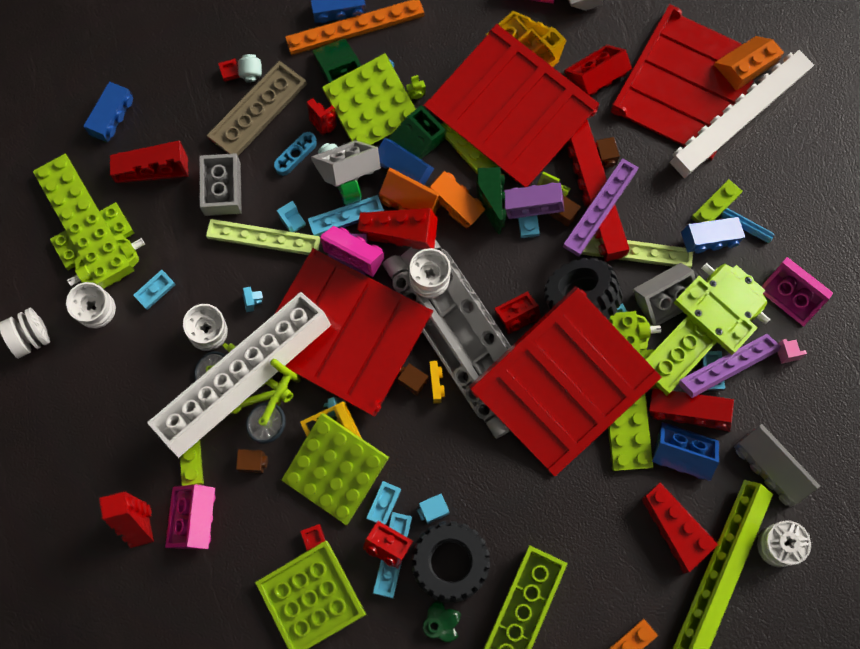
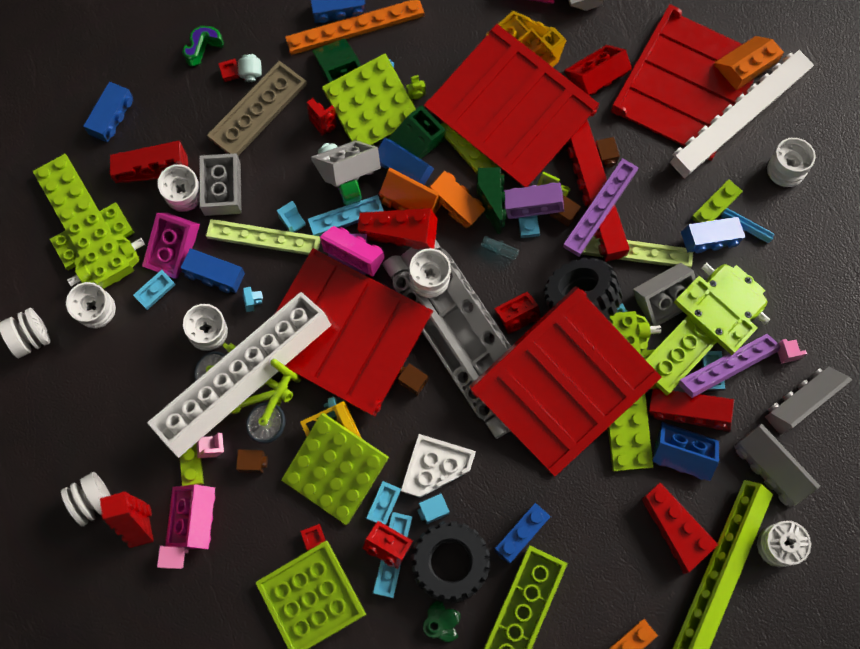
(83, 501): none -> white wheel
(169, 243): none -> dark pink slope
(171, 557): none -> bright pink panel
(177, 179): none -> white wheel
(199, 39): none -> green animal
(210, 446): none -> bright pink panel
(212, 271): none -> blue brick
(282, 159): dark azure beam -> none
(435, 465): none -> white plate
(437, 389): yellow plate -> none
(500, 248): none -> clear light blue axle
(522, 533): none -> blue brick
(791, 162): none -> white wheel
(796, 291): dark pink slope -> none
(806, 399): none -> light grey slope

